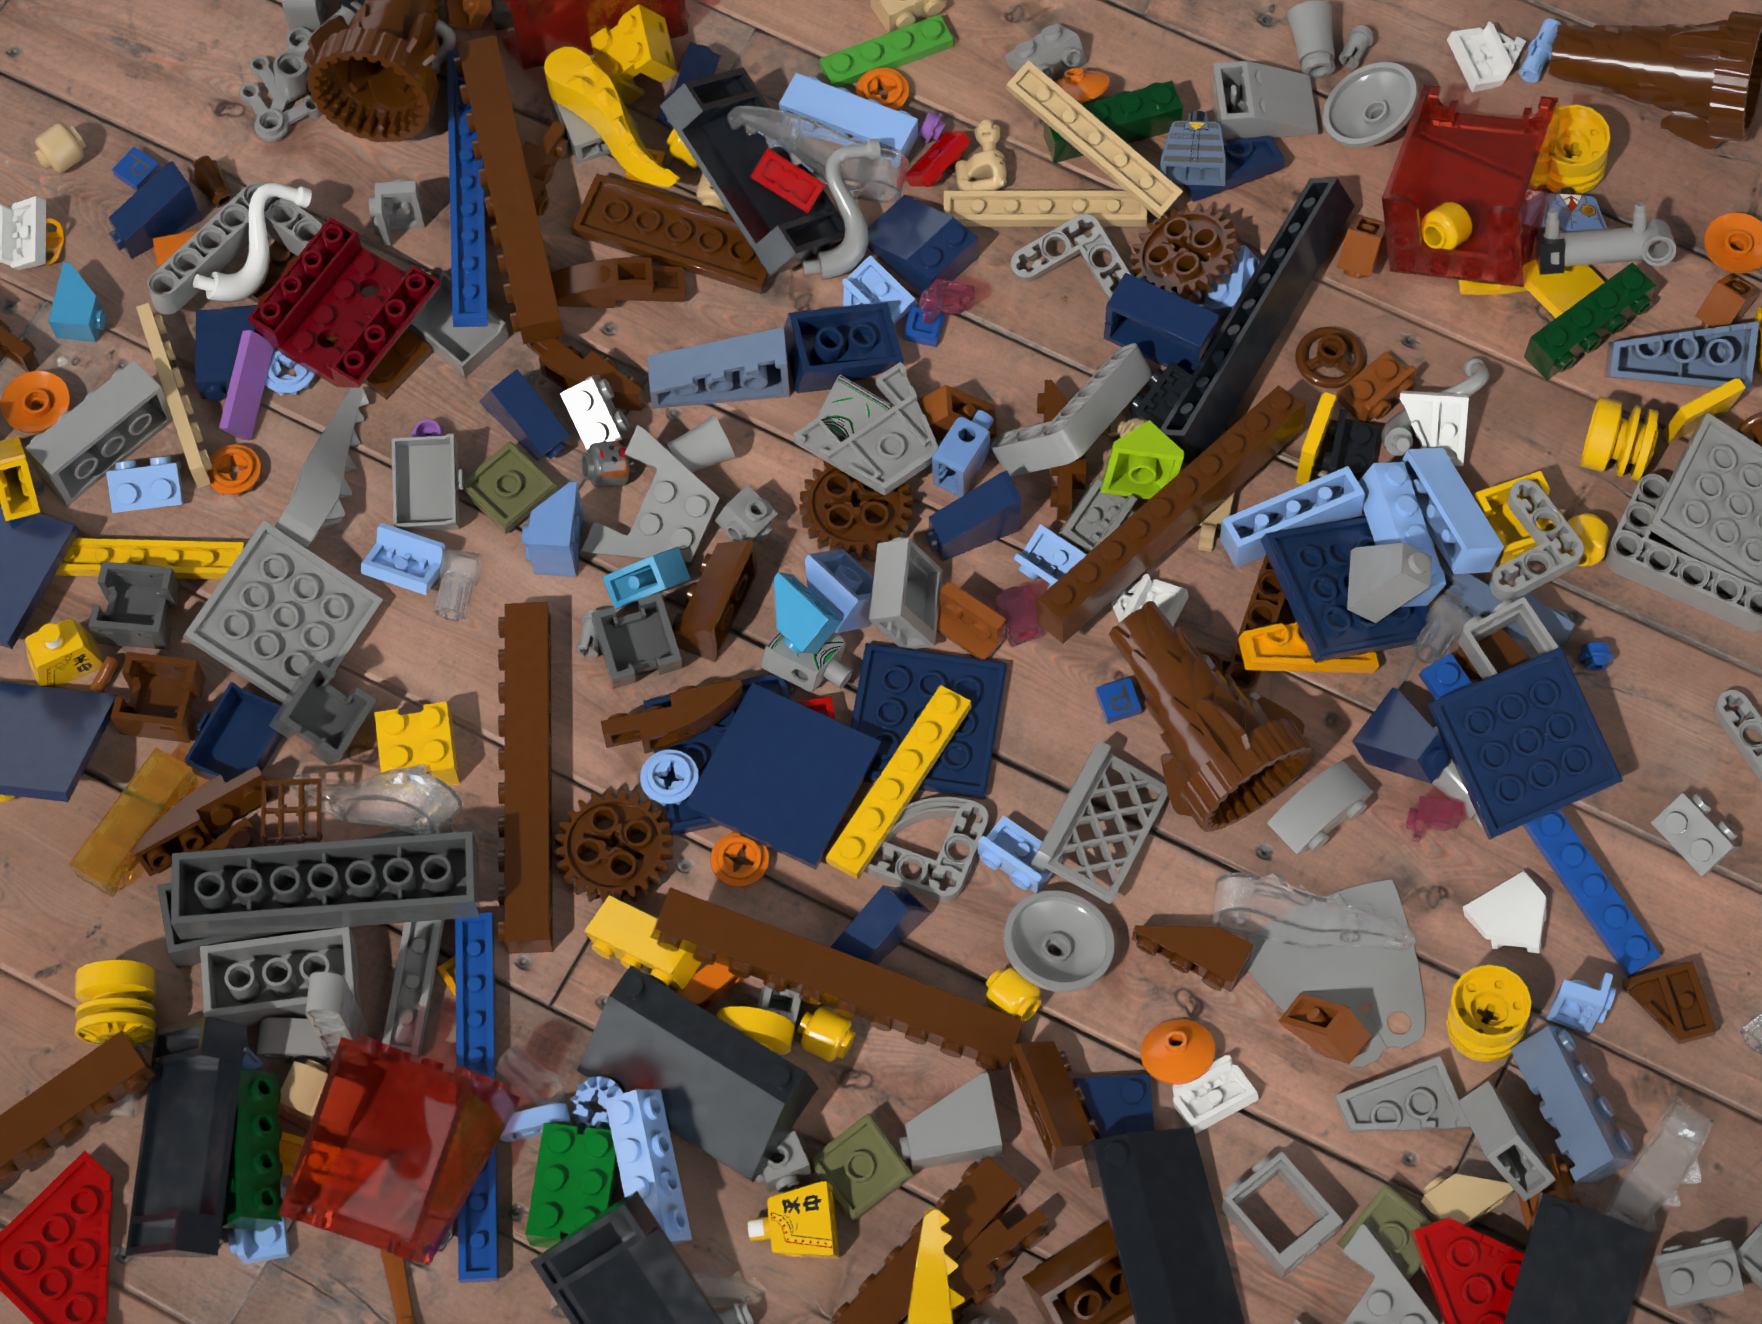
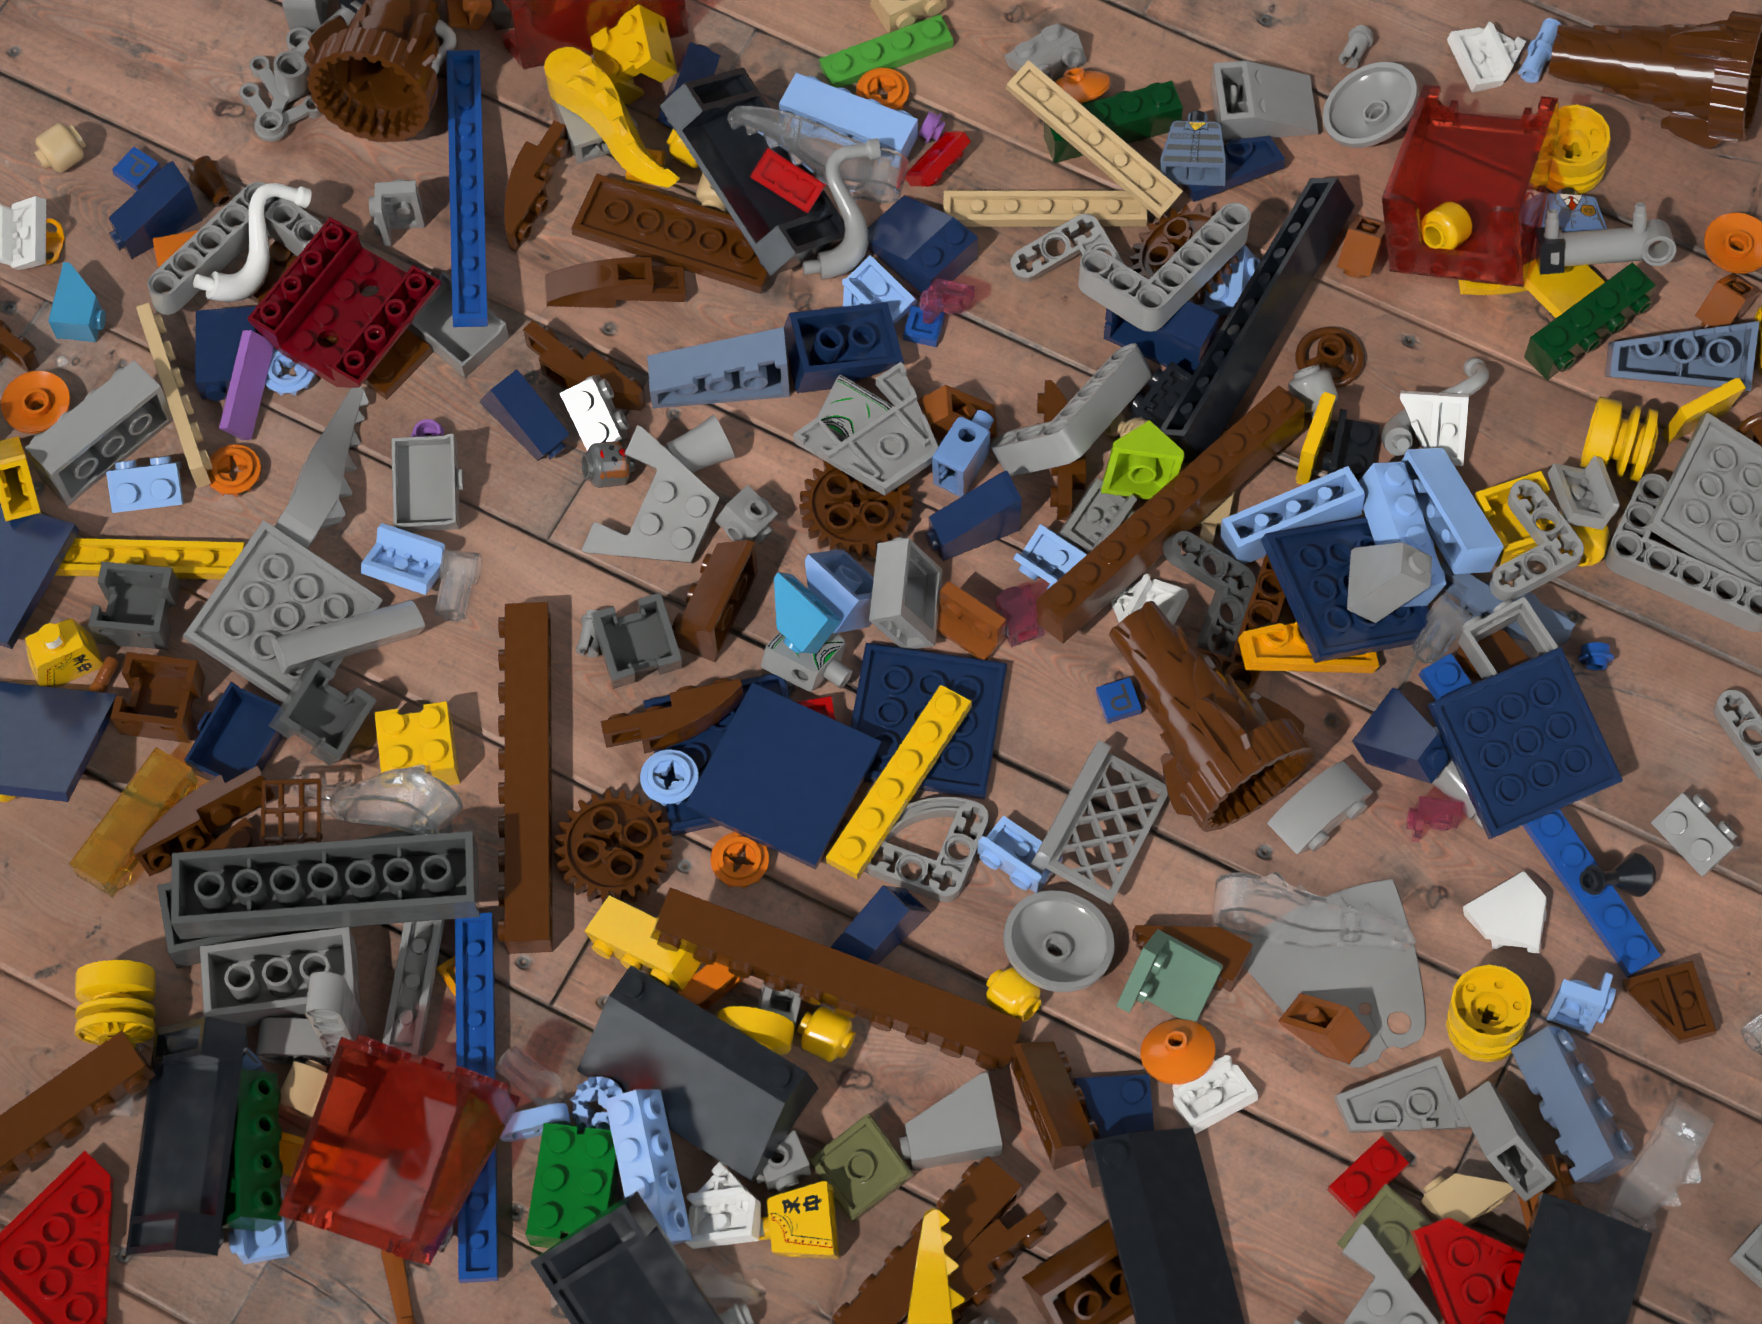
(348, 636): none -> light grey brick
(508, 487): olive plate -> none
(510, 191): reddish brown brick -> none
(555, 533): medium blue slope -> none
(646, 577): dark azure slope -> none
(723, 1212): none -> white slope
(985, 164): tan piece -> none
(1154, 301): none -> light grey beam
(1171, 978): none -> sand green bracket
(1225, 589): none -> dark grey beam
(1310, 385): none -> light grey head
(1310, 1241): light grey window -> none
(1313, 37): light grey plant -> none
(1367, 1176): none -> red plate
(1376, 387): dark orange bracket -> none
(1584, 494): none -> light grey bracket
(1632, 875): none -> black piece
(1699, 1272): light grey bracket -> none

